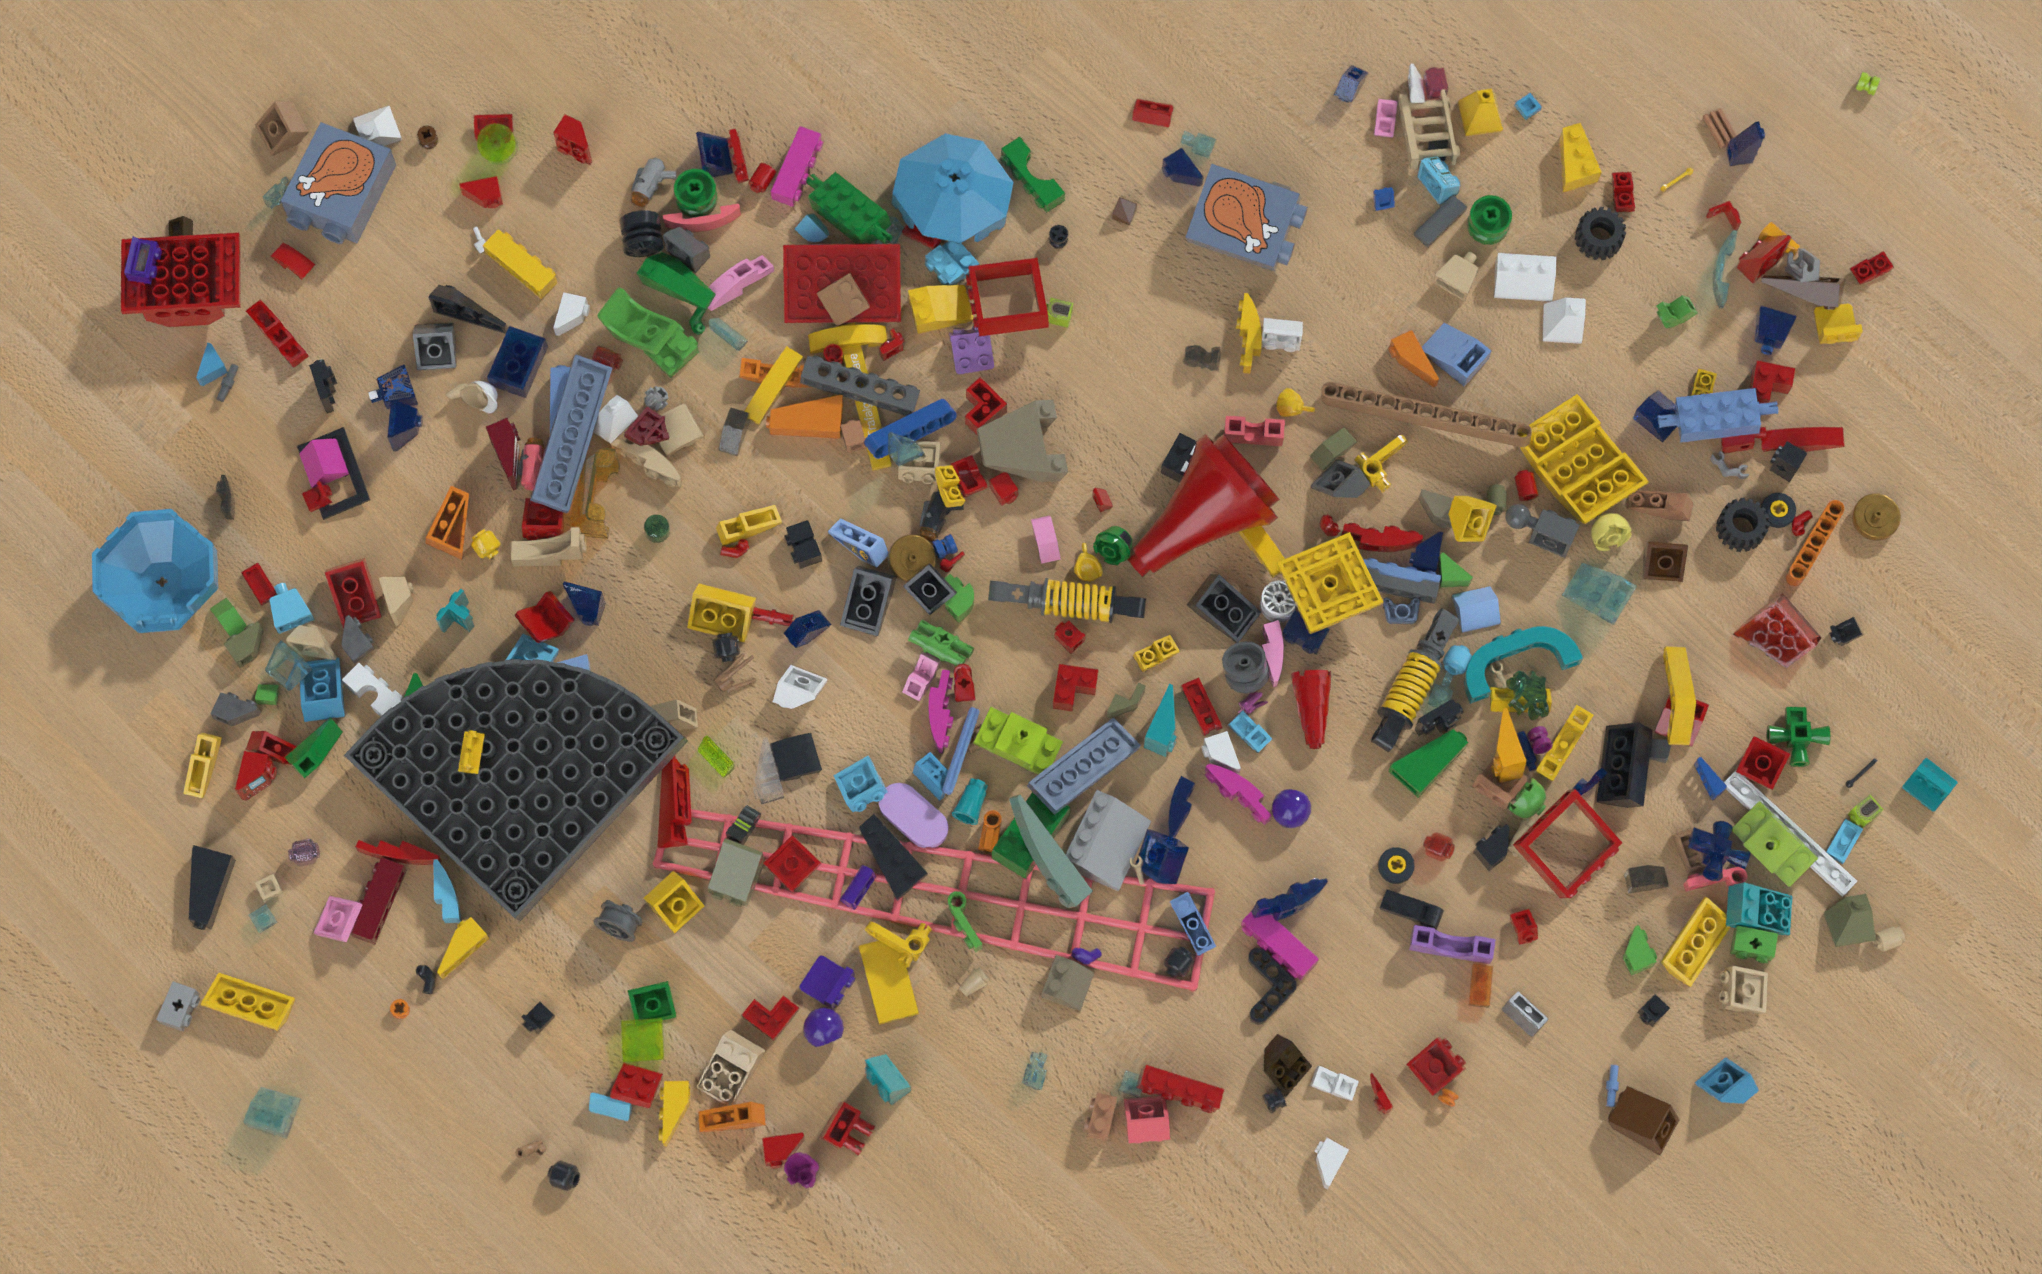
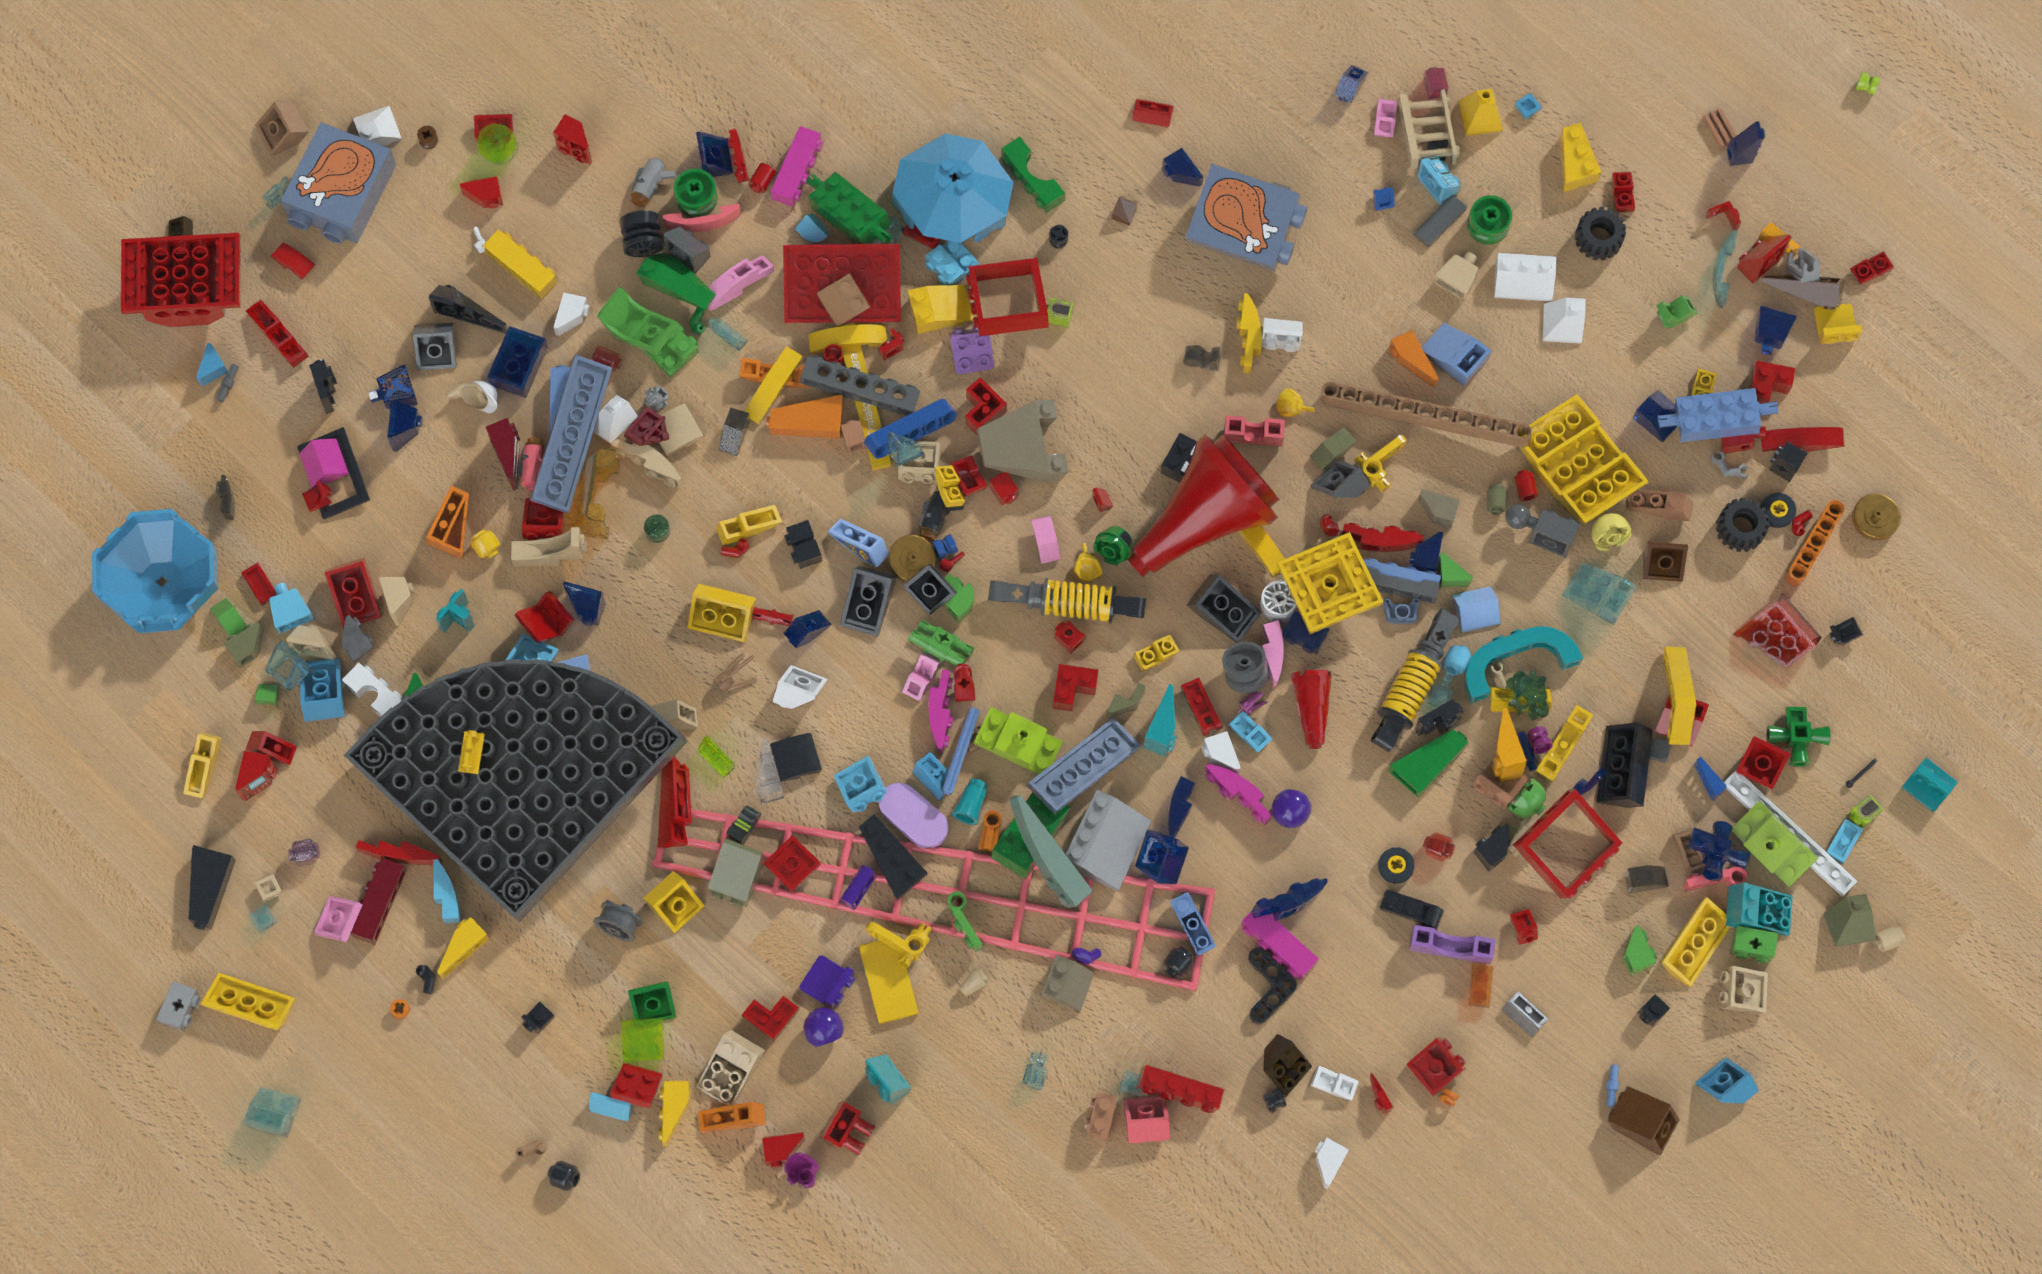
(142, 260): dark purple window -> none
(232, 710): flat silver slope -> none
(314, 748): green slope -> none
(726, 647): black head -> none
(1138, 869): tan hand -> none
(1200, 145): clear light blue plate -> none
(1415, 84): white slope -> none
(1470, 518): yellow slope -> none
(1689, 171): yellow hinge -> none

